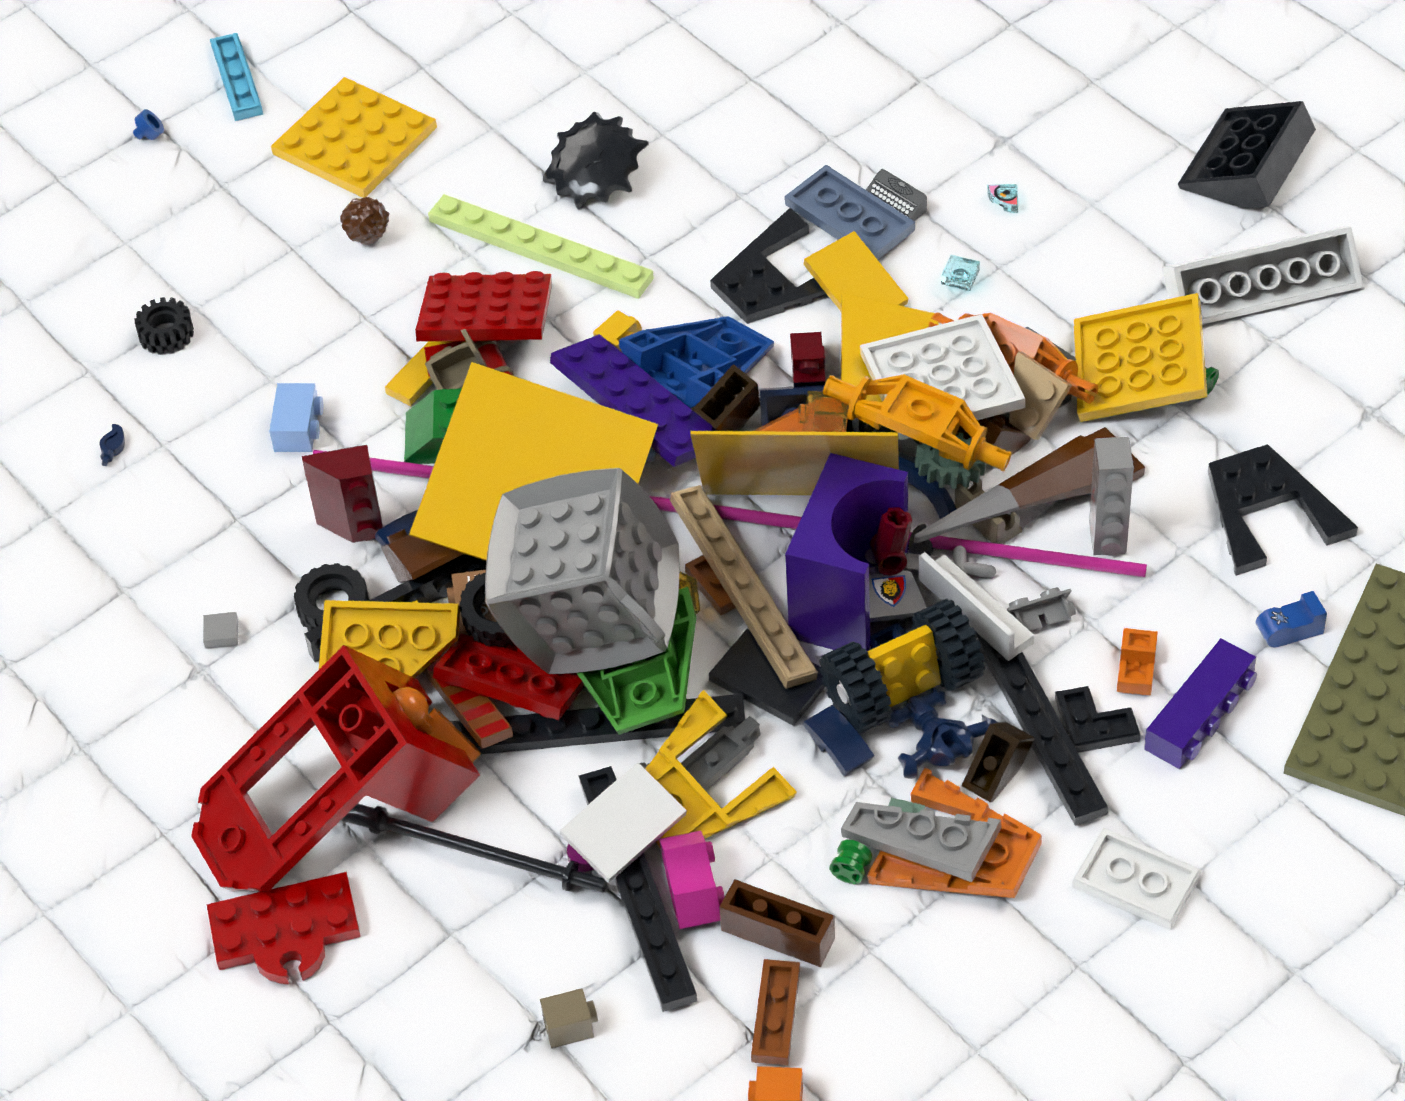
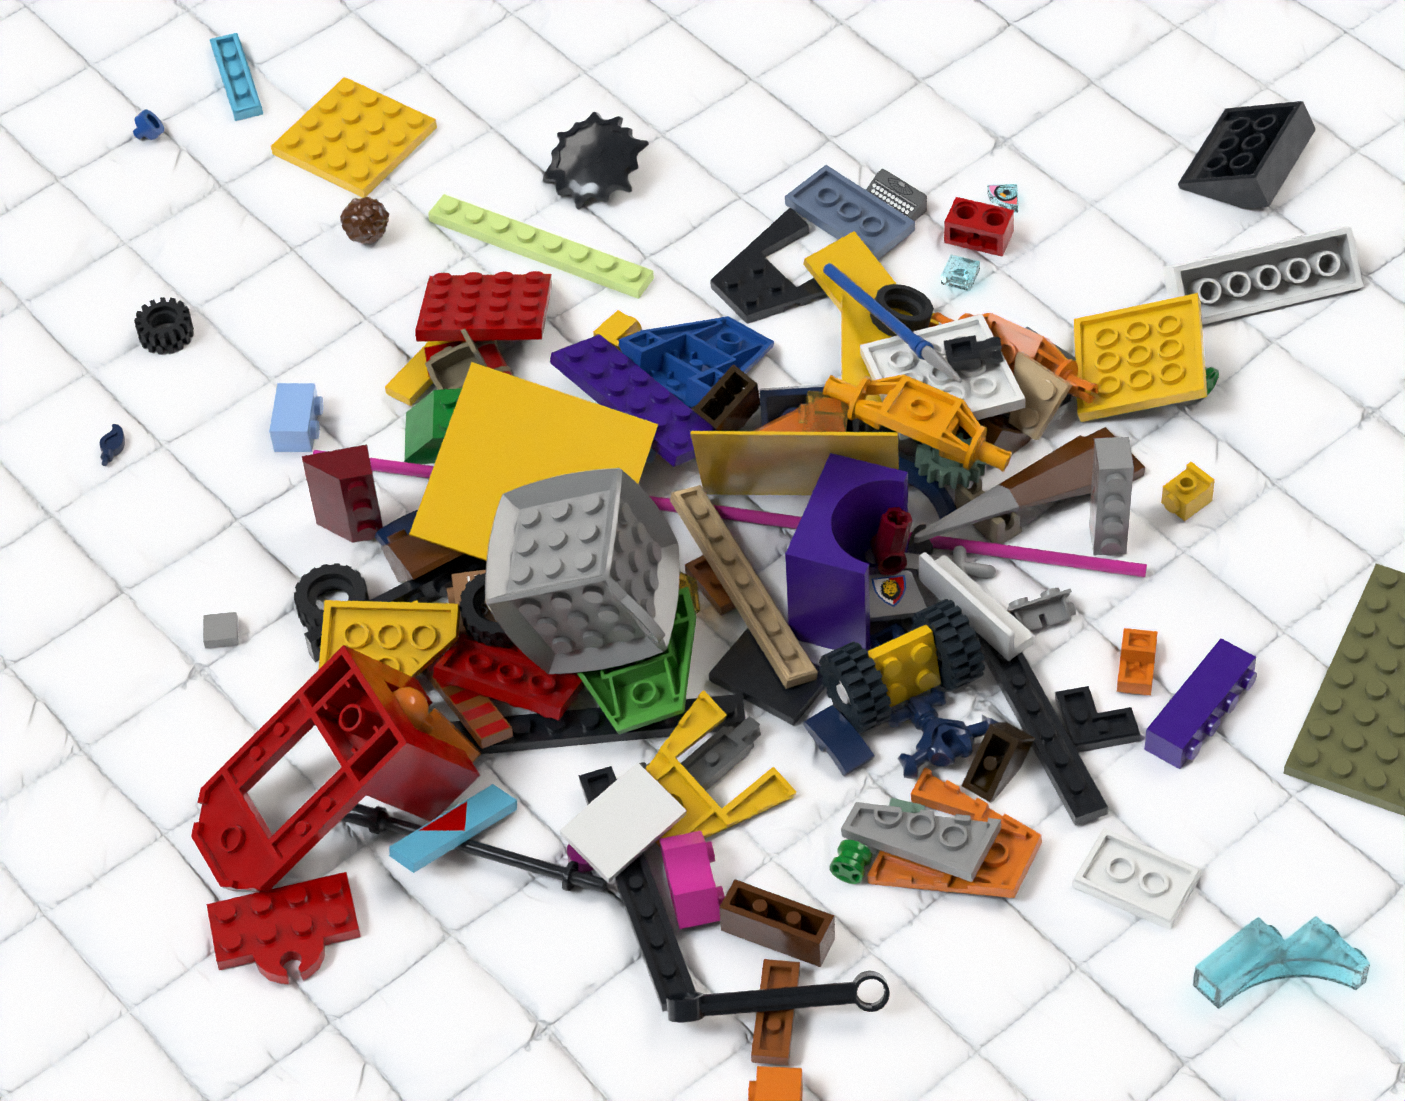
(452, 828): none -> medium azure tile
(568, 1017): dark tan brick -> none
(694, 1006): none -> black piece
(807, 358): dark red arch -> none
(906, 299): none -> black tyre
(921, 347): none -> blue piece
(967, 352): none -> black plate
(979, 226): none -> red brick
(1188, 492): none -> yellow brick
(1259, 481): black wing -> none
(1262, 955): none -> clear light blue arch
(1293, 621): blue leg -> none

